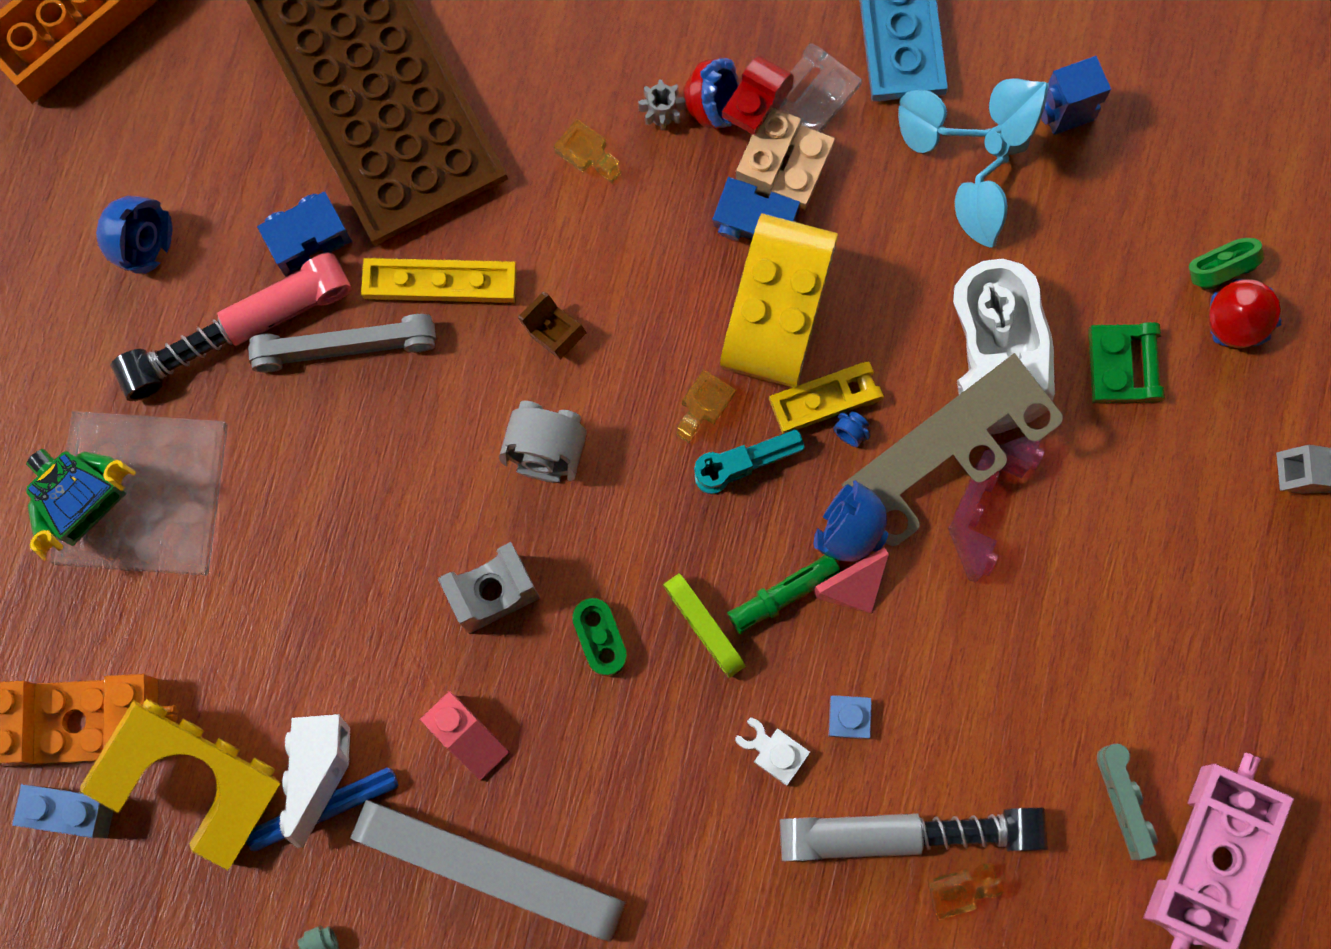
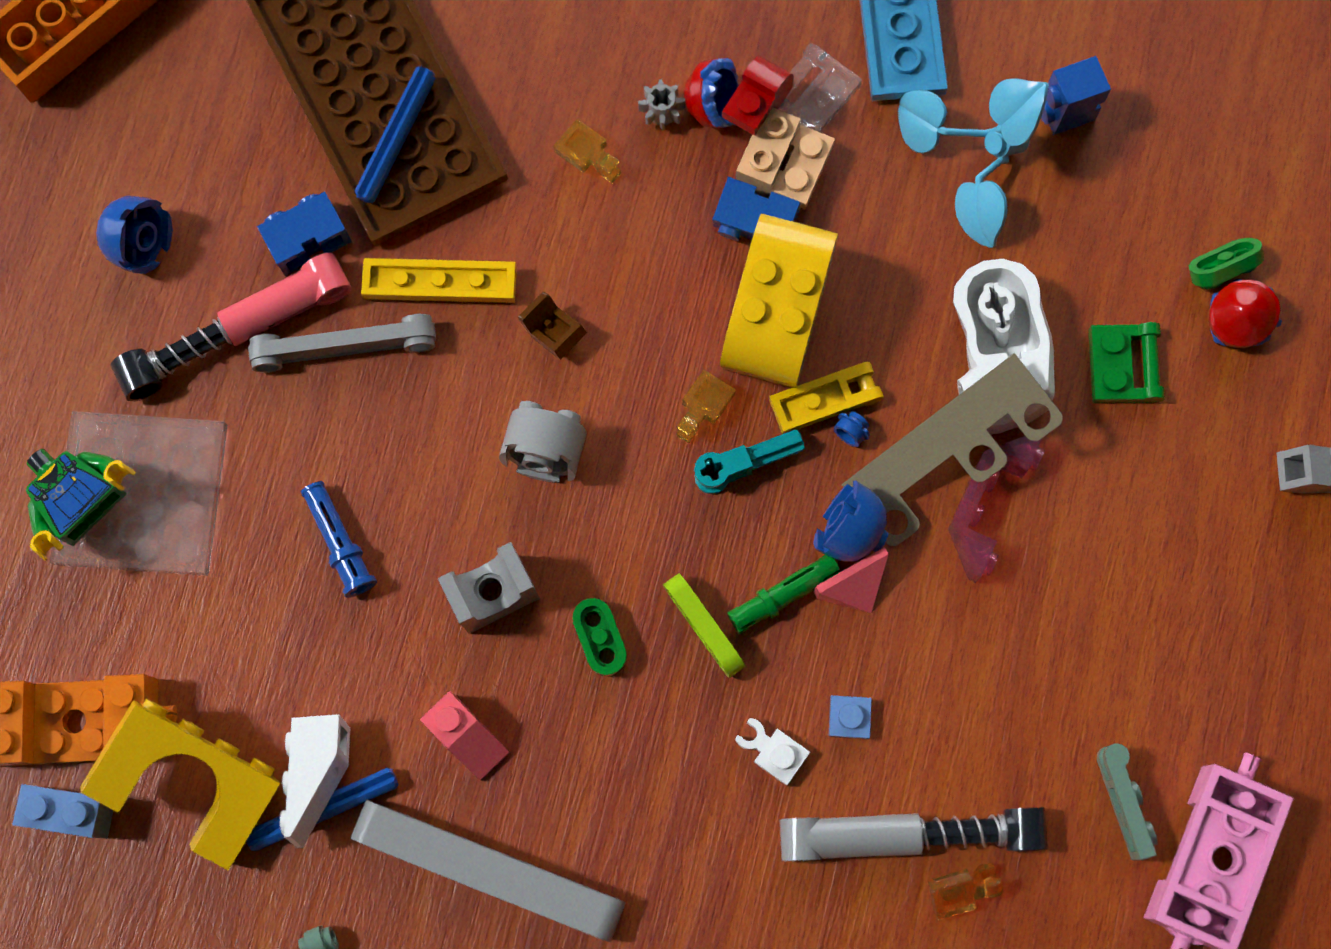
(349, 554): none -> blue pin
(395, 135): none -> blue axle

